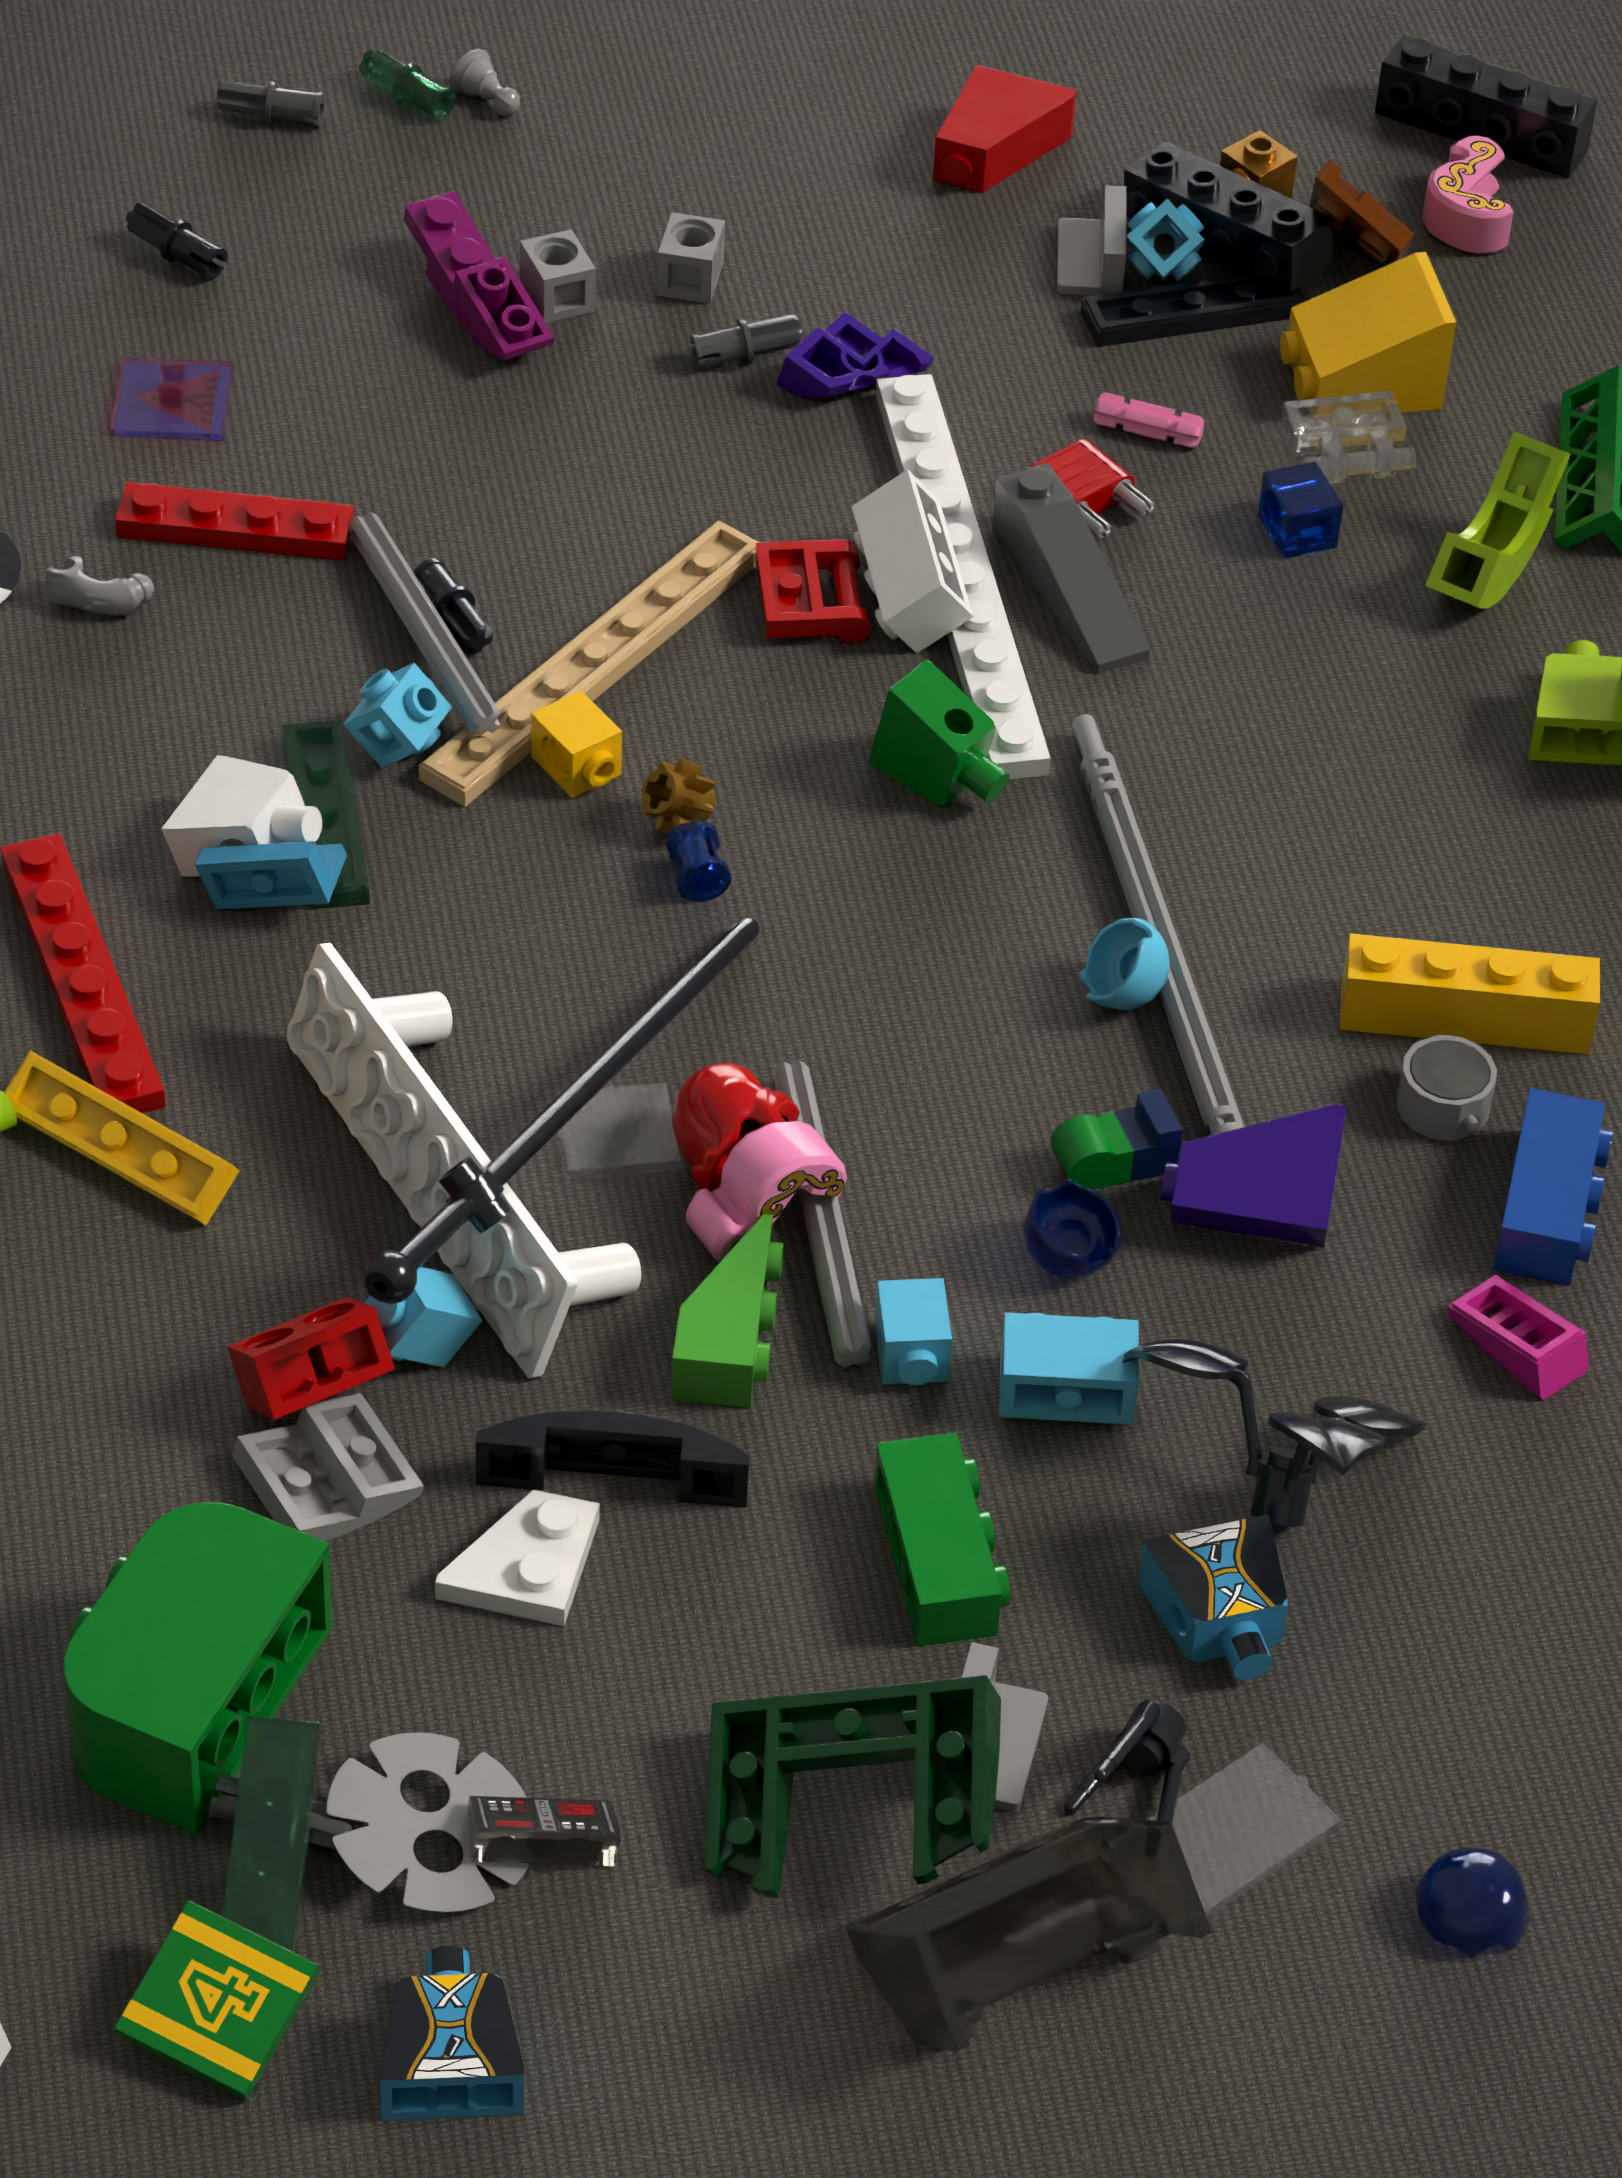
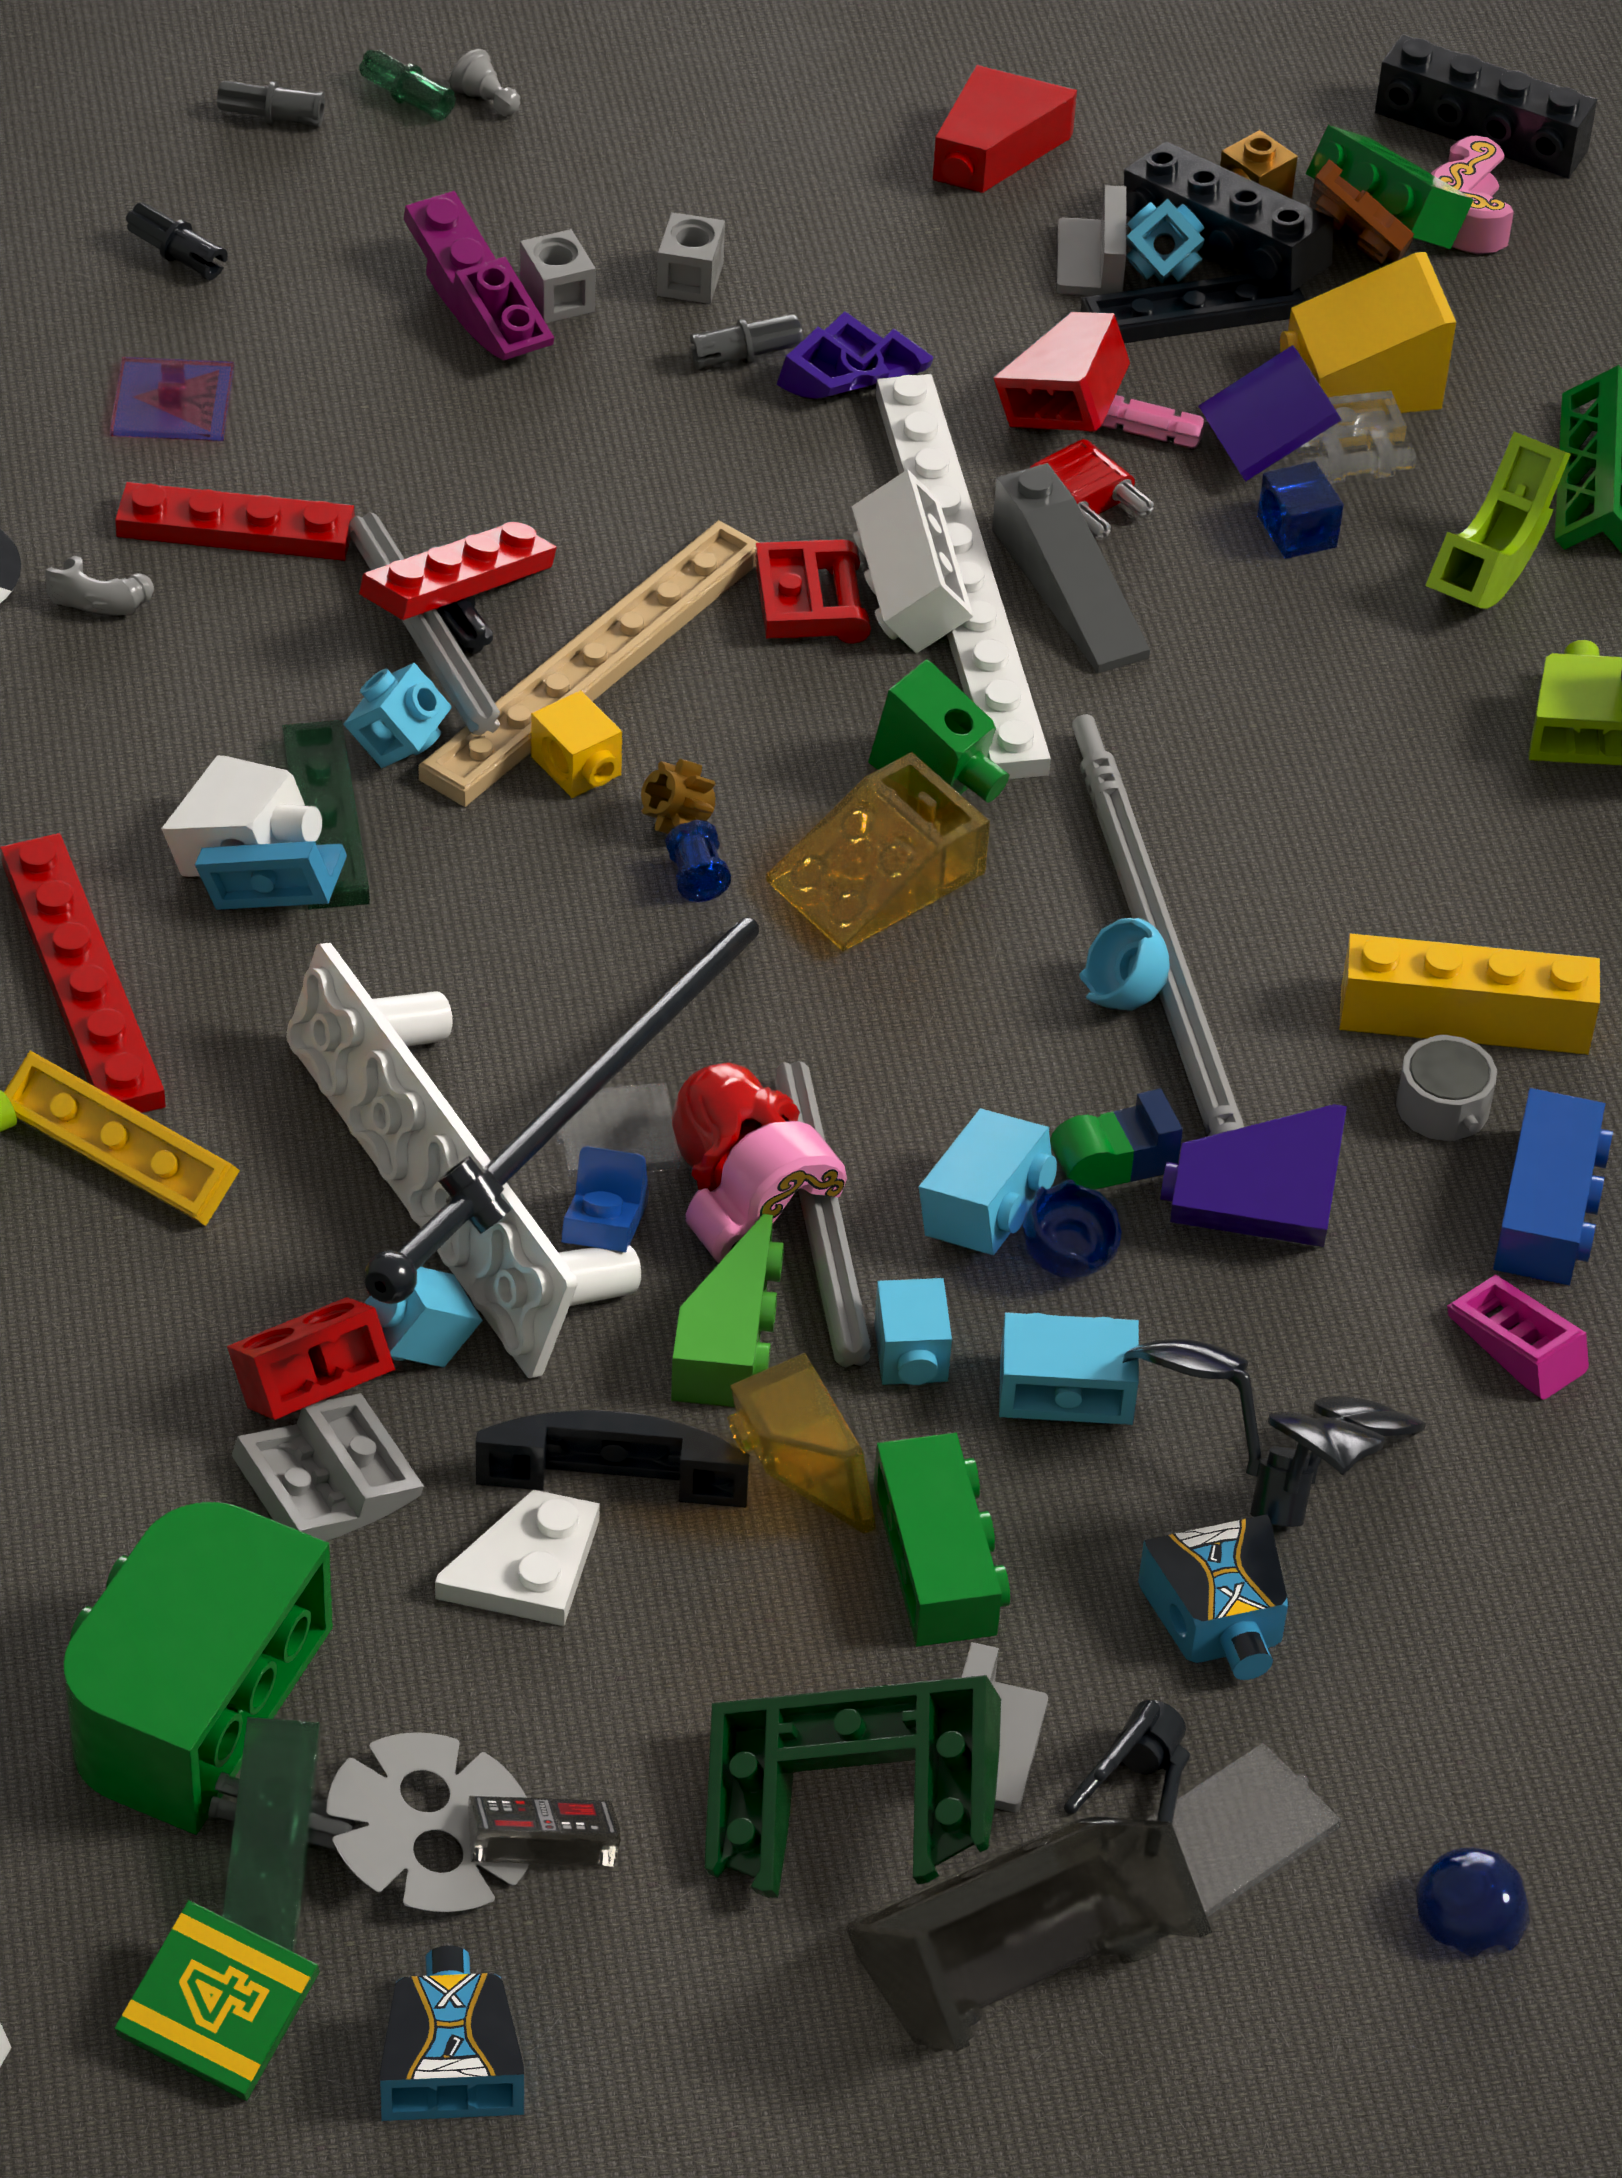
(457, 570): none -> red plate
(607, 1199): none -> blue slope
(803, 1439): none -> clear yellow slope
(883, 853): none -> clear yellow slope
(986, 1181): none -> medium azure brick
(1066, 375): none -> red slope
(1269, 413): none -> dark purple slope
(1406, 191): none -> green brick

